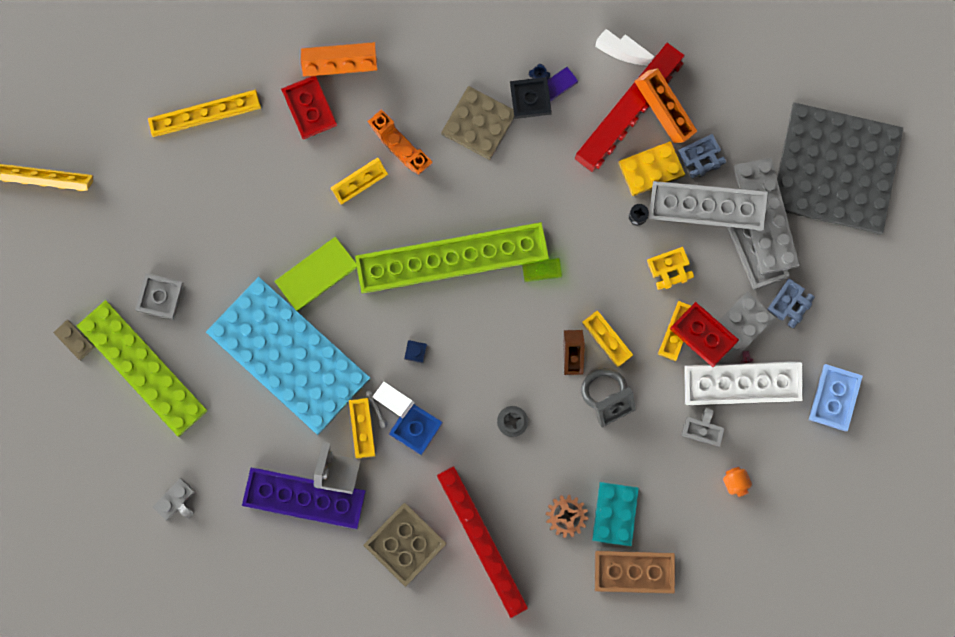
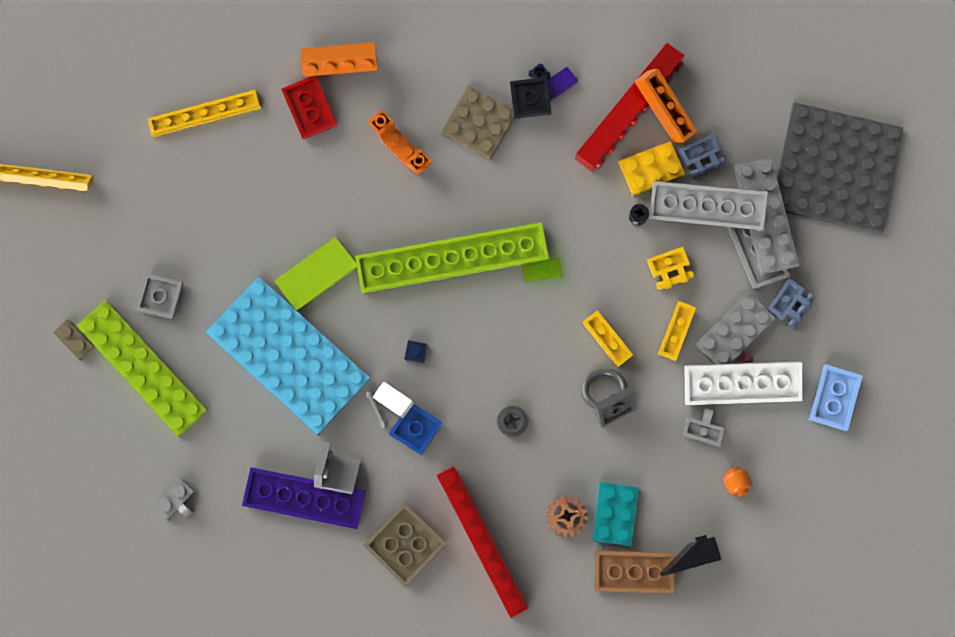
(359, 181): yellow plate -> none
(362, 428): yellow plate -> none
(573, 352): reddish brown slope -> none
(623, 49): white slope -> none
(694, 555): none -> black slope
(704, 334): red tile -> none

